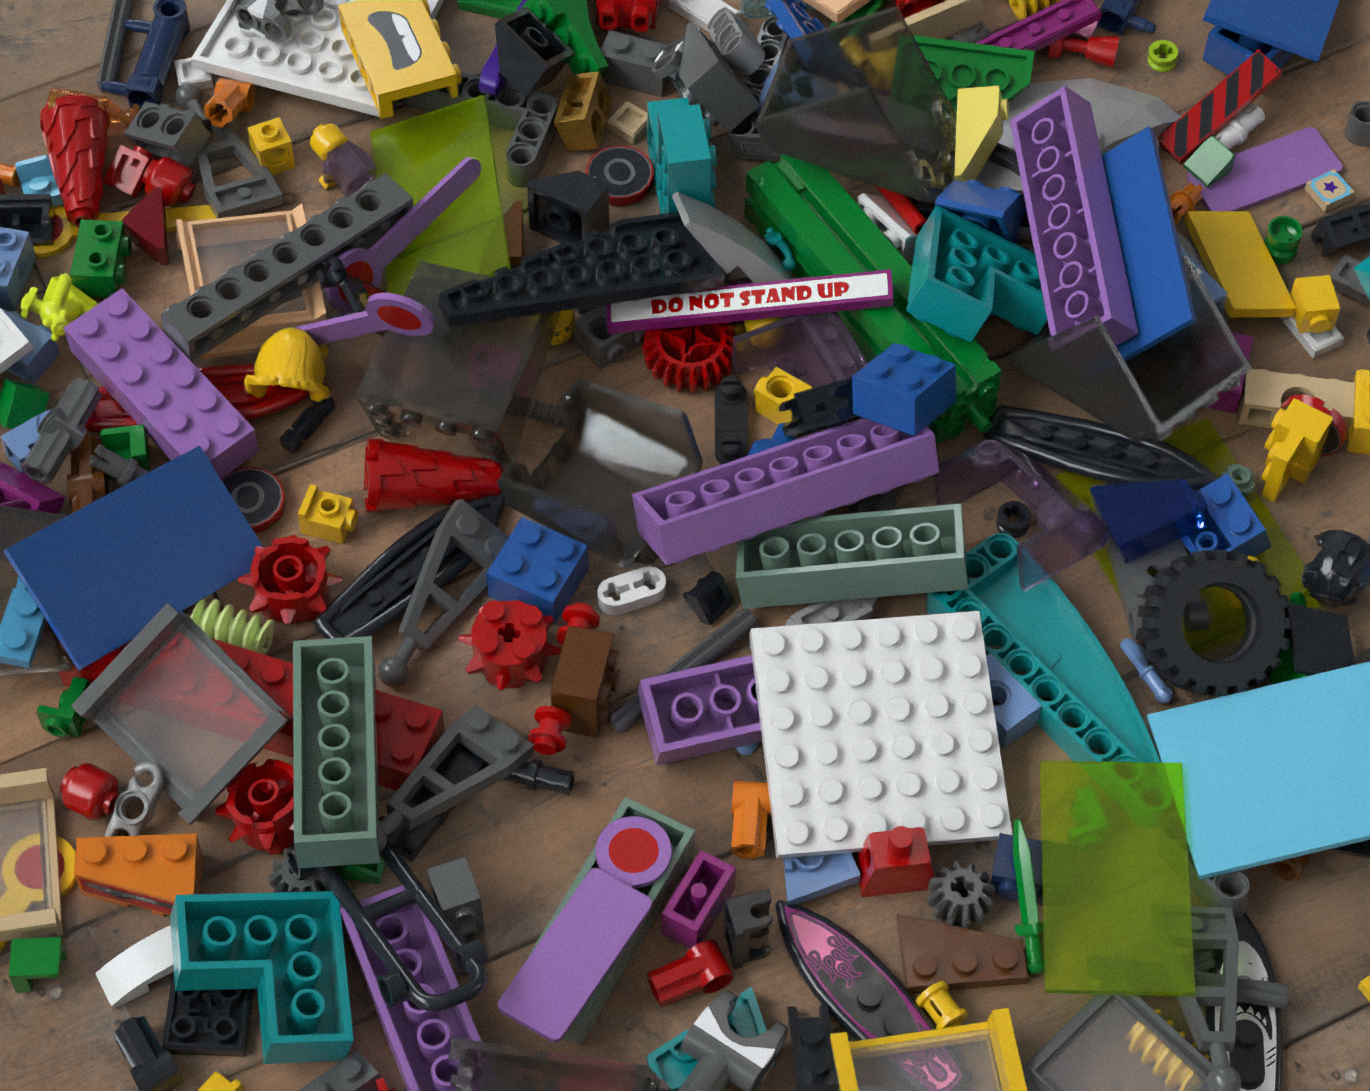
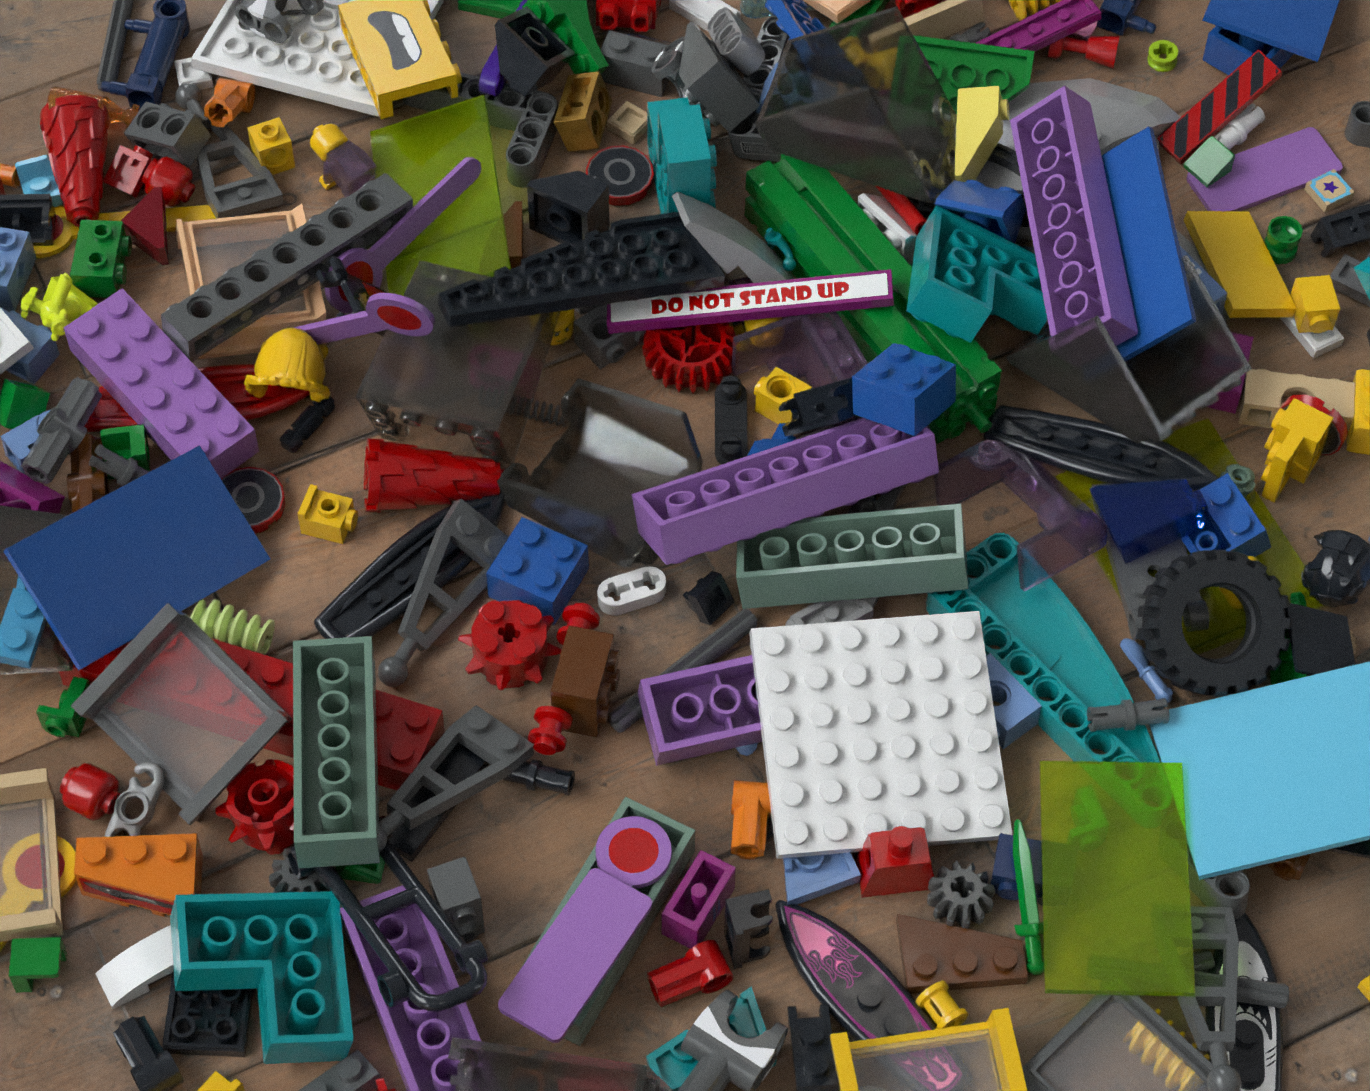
(290, 580): red brick -> none
(1016, 509): black bush -> none
(1128, 715): none -> dark grey pin
(1185, 200): orange axle -> none

